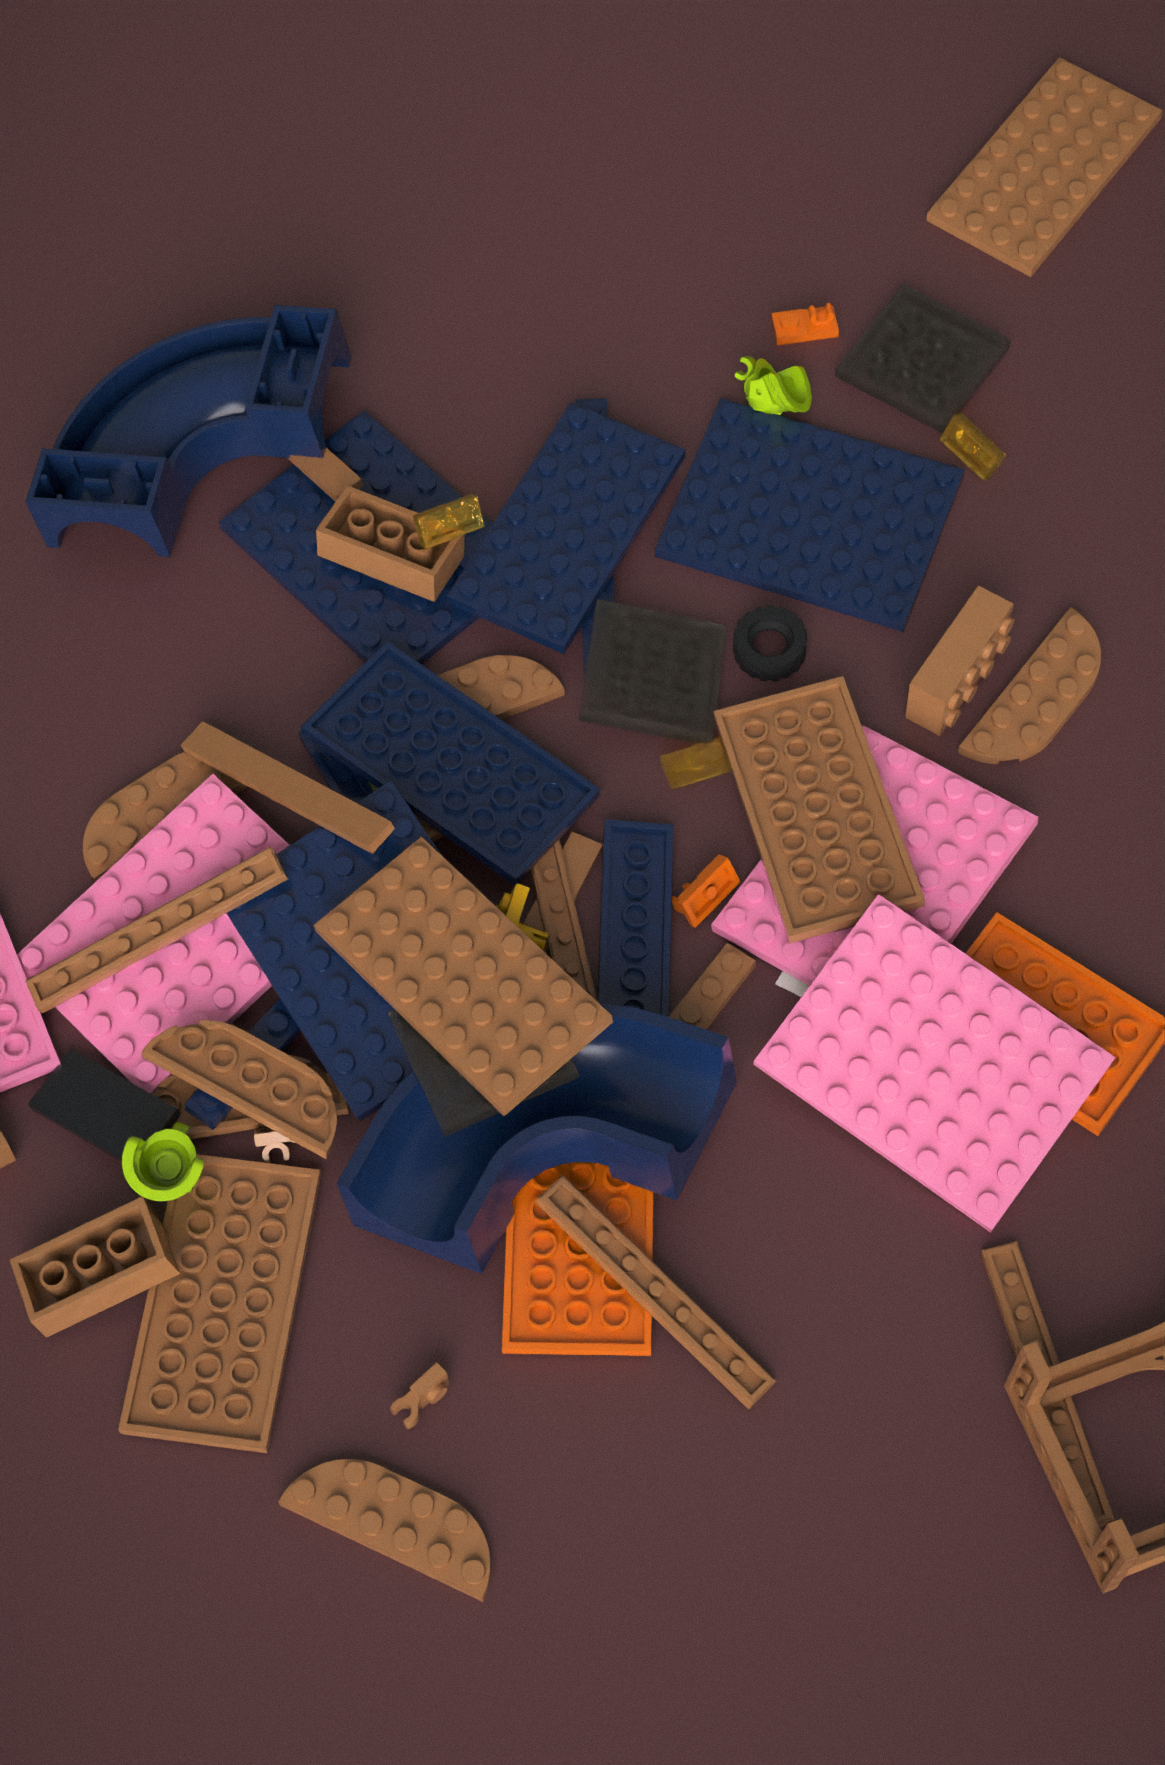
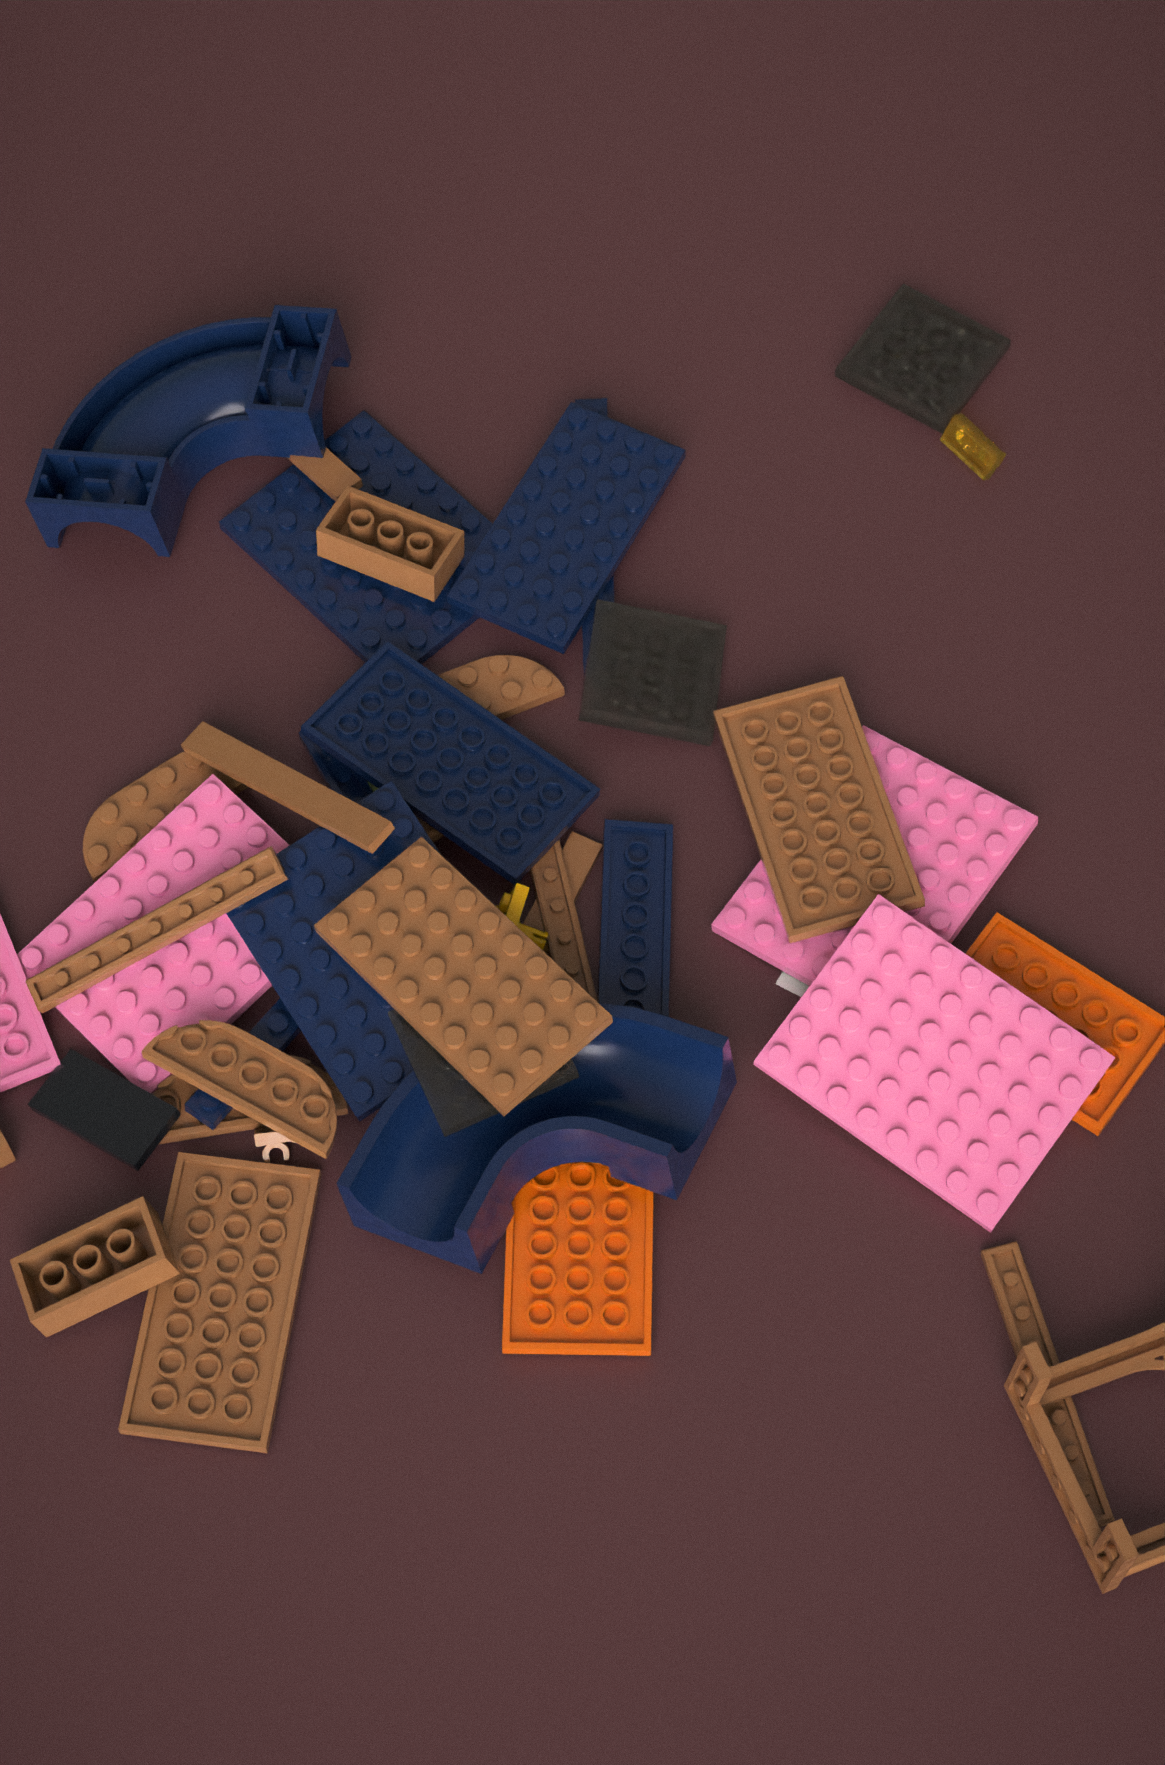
(162, 1165): lime helmet -> none
(395, 1520): medium nougat plate -> none
(426, 1389): medium nougat plate -> none
(448, 521): clear yellow plate -> none
(656, 1292): medium nougat tile -> none
(695, 763): clear yellow plate -> none
(706, 890): orange plate -> none
(714, 987): medium nougat plate -> none
(770, 619): black tyre -> none
(775, 391): lime helmet -> none
(804, 324): orange plate -> none
(810, 514): dark blue plate -> none
(960, 661): medium nougat brick -> none
(1039, 695): medium nougat plate -> none
(1044, 166): medium nougat plate -> none

